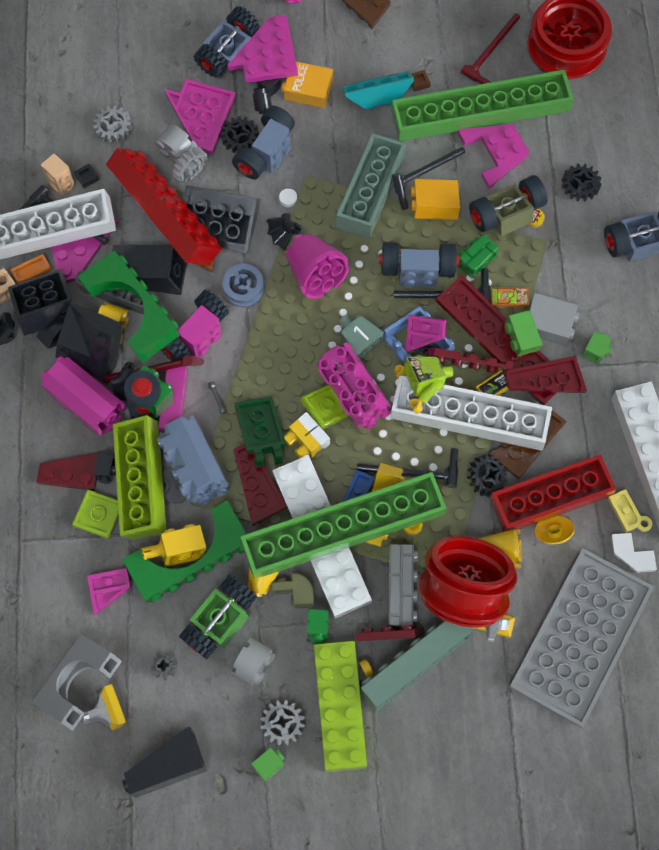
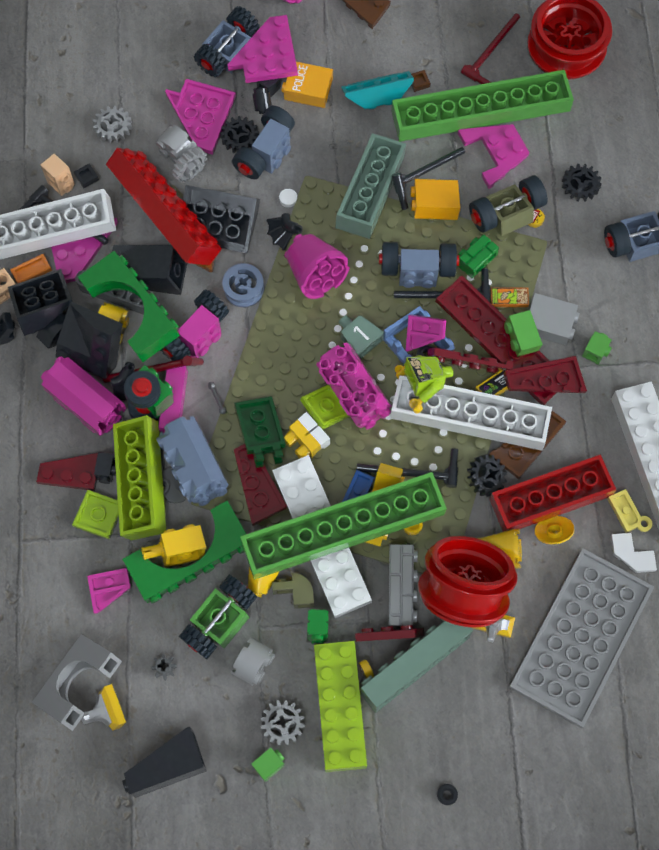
(454, 794): none -> black plate

